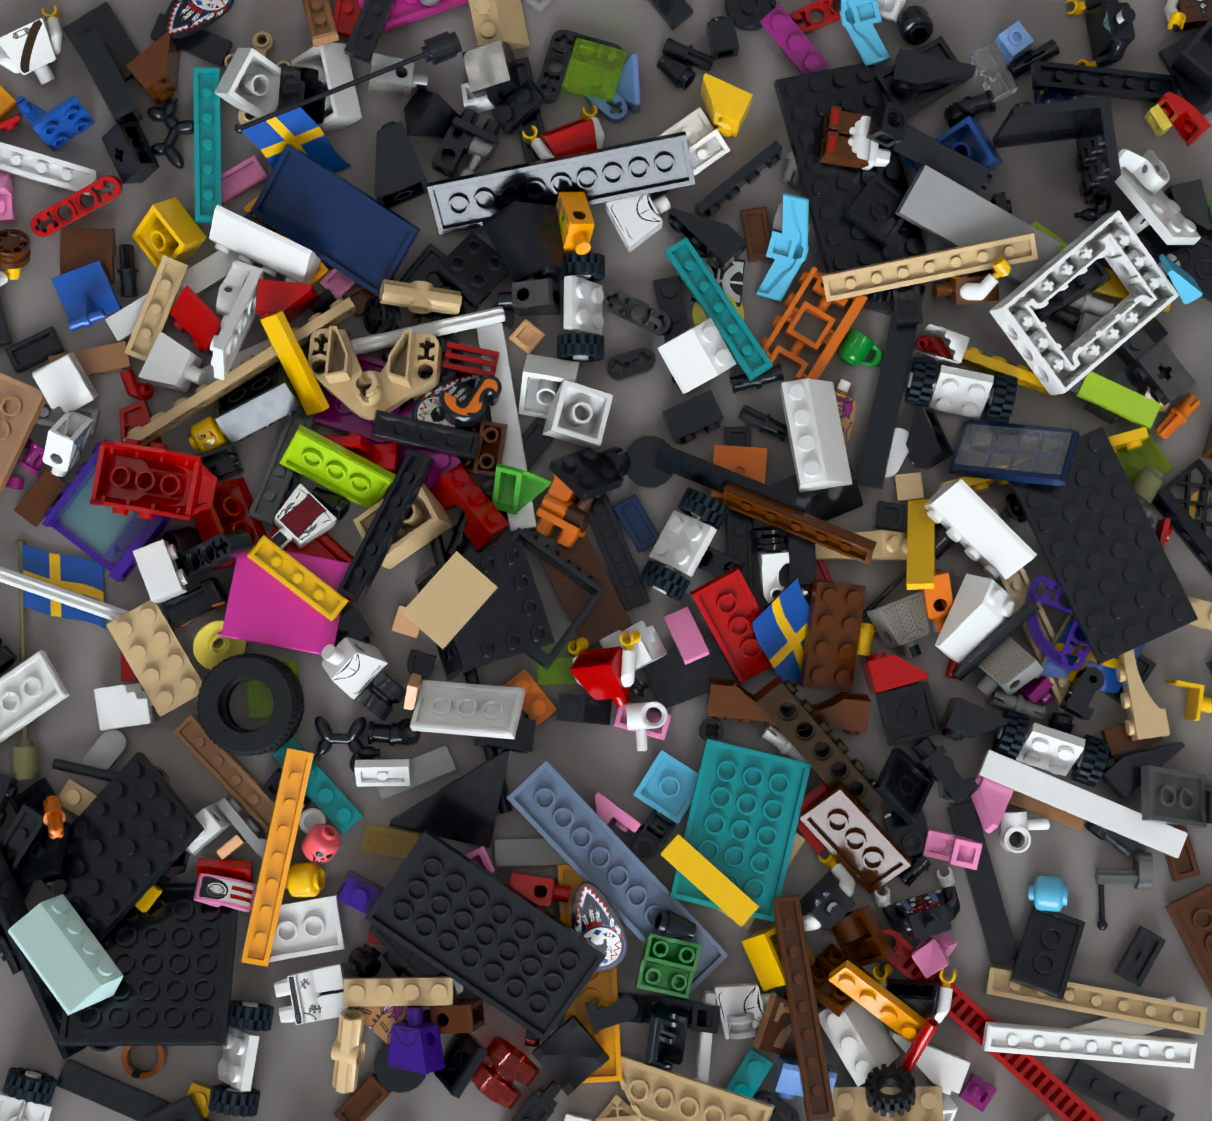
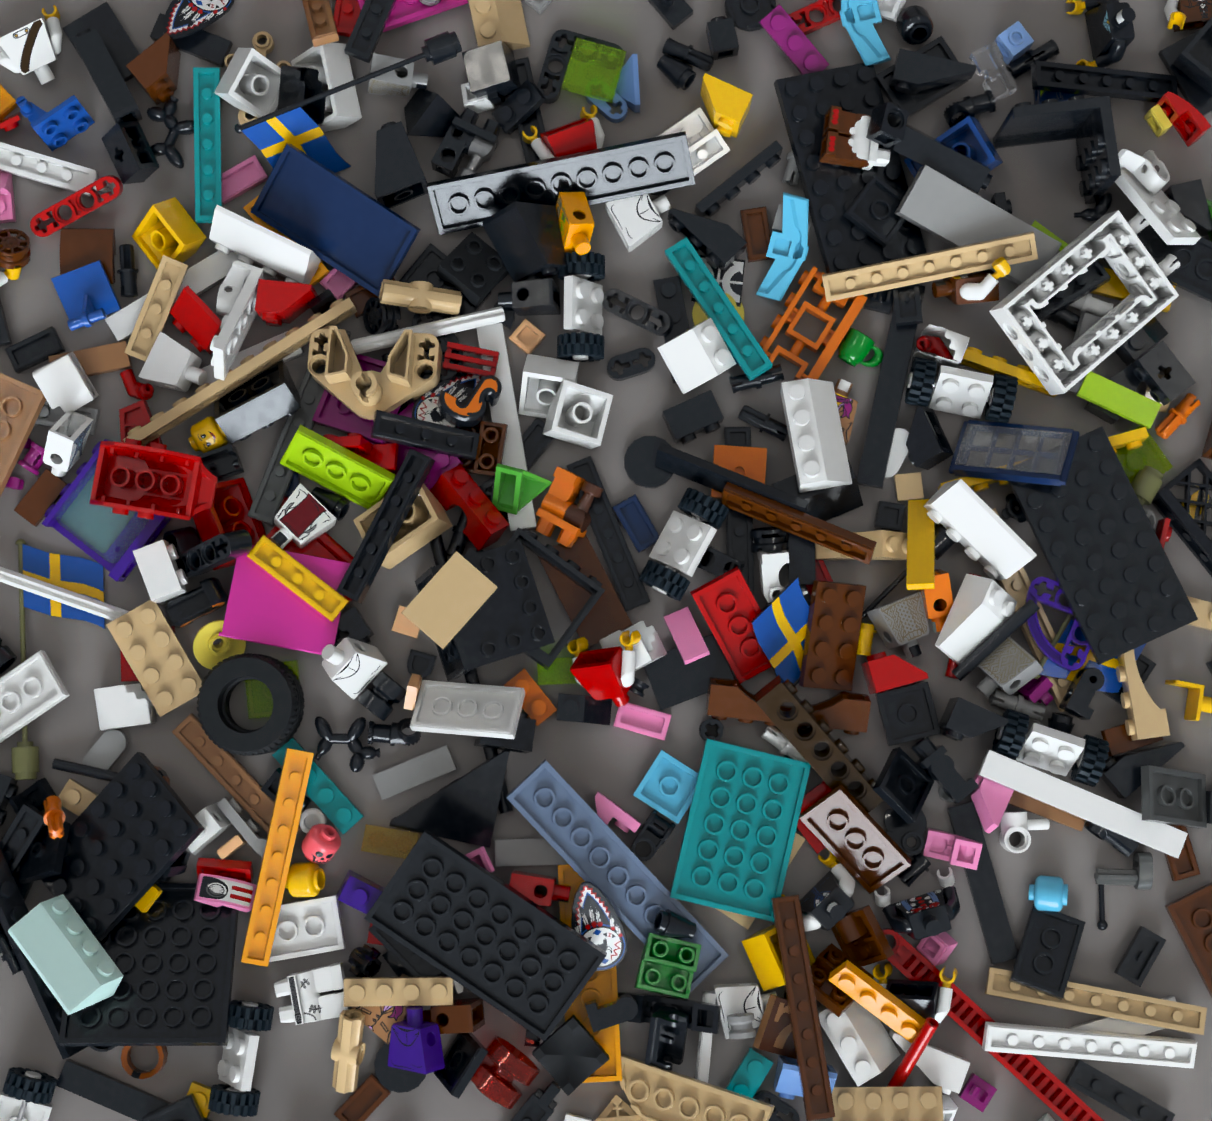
(249, 216): black piece -> none
(295, 363): yellow tile -> none
(382, 772): white plate -> none
(592, 472): black plate -> none
(637, 721): white piece -> none
(709, 880): yellow tile -> none
(890, 1077): black tyre -> none
(930, 958): bright pink slope -> none
(1181, 280): medium azure slope -> none

